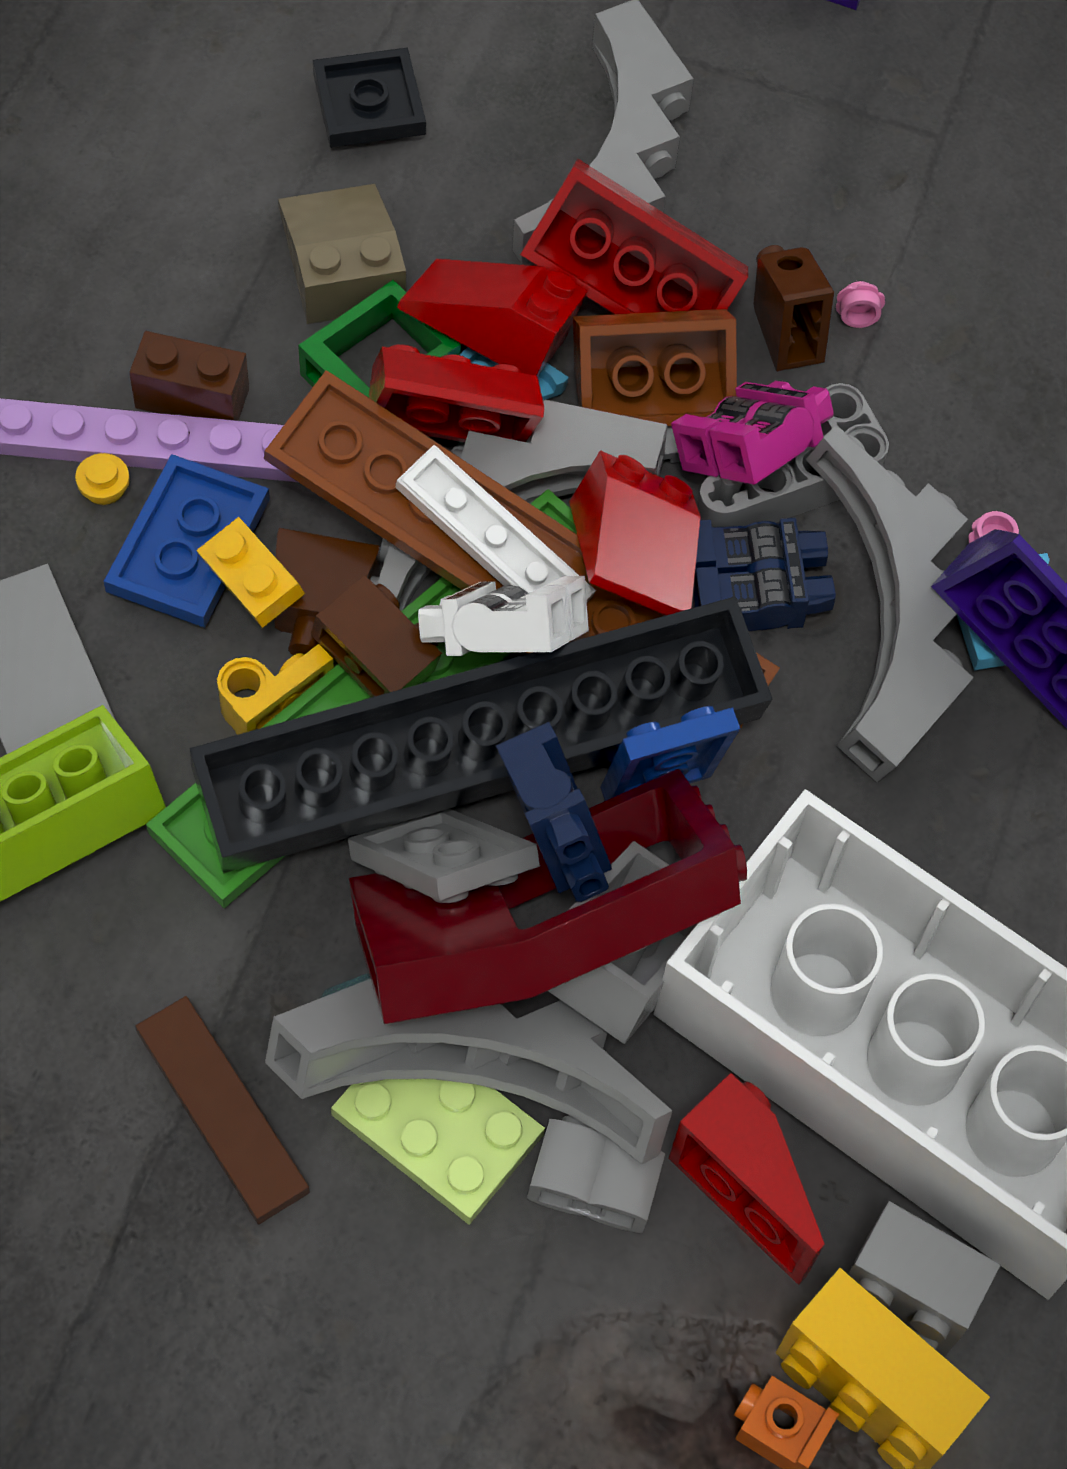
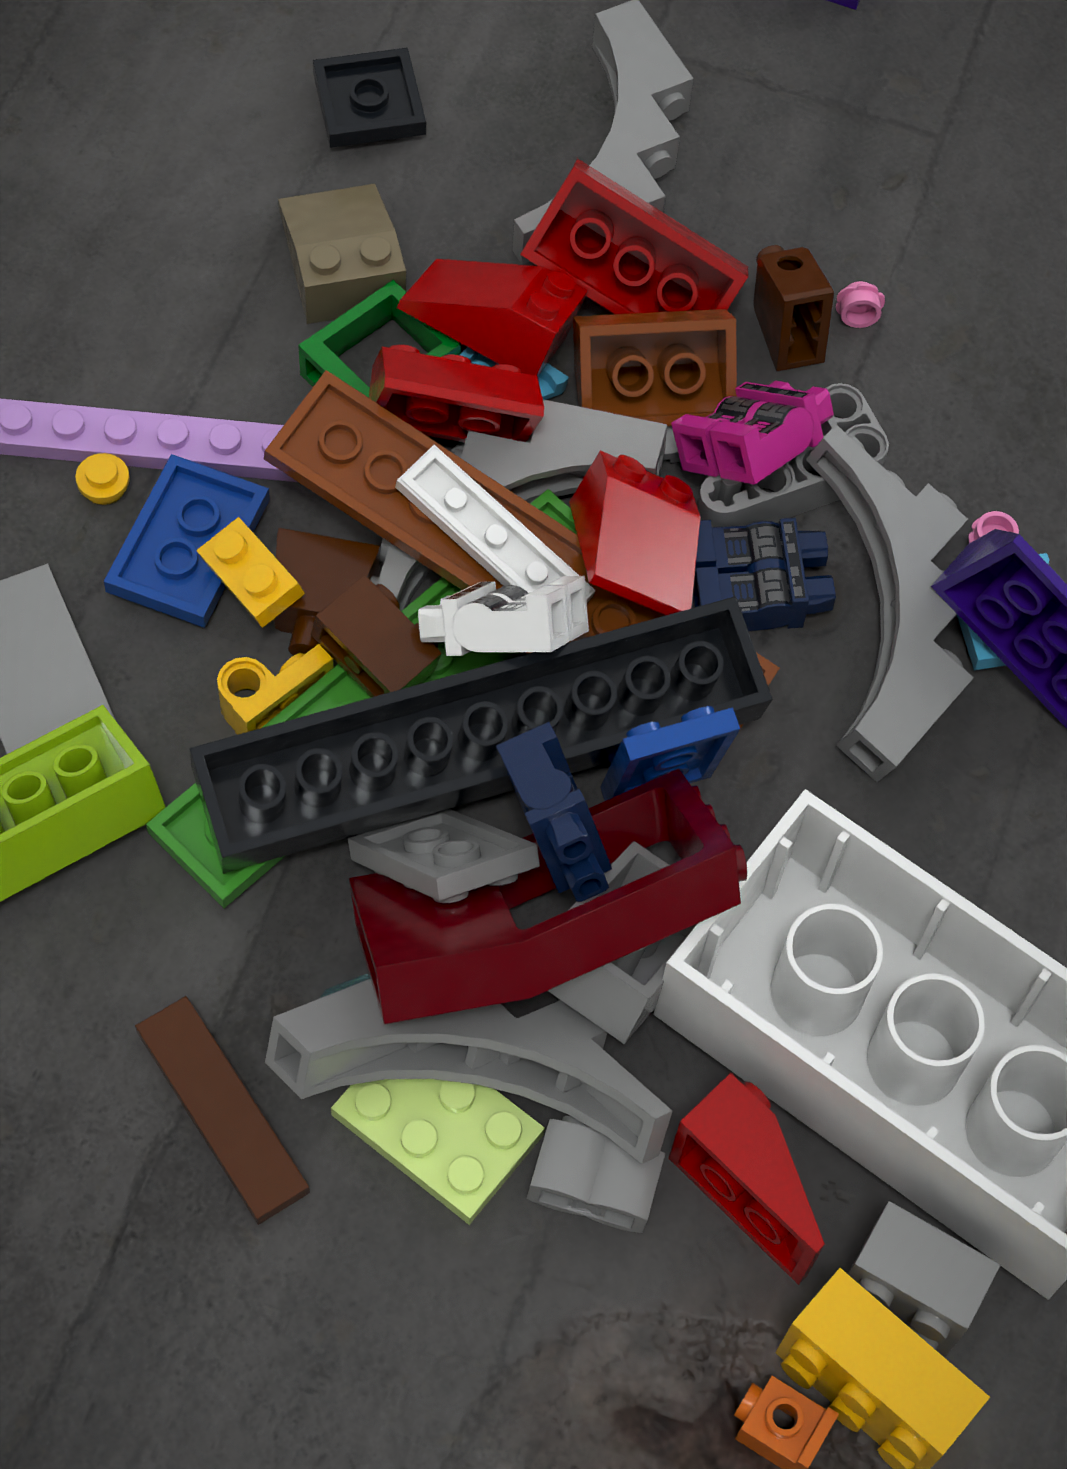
(188, 378): reddish brown brick -> none

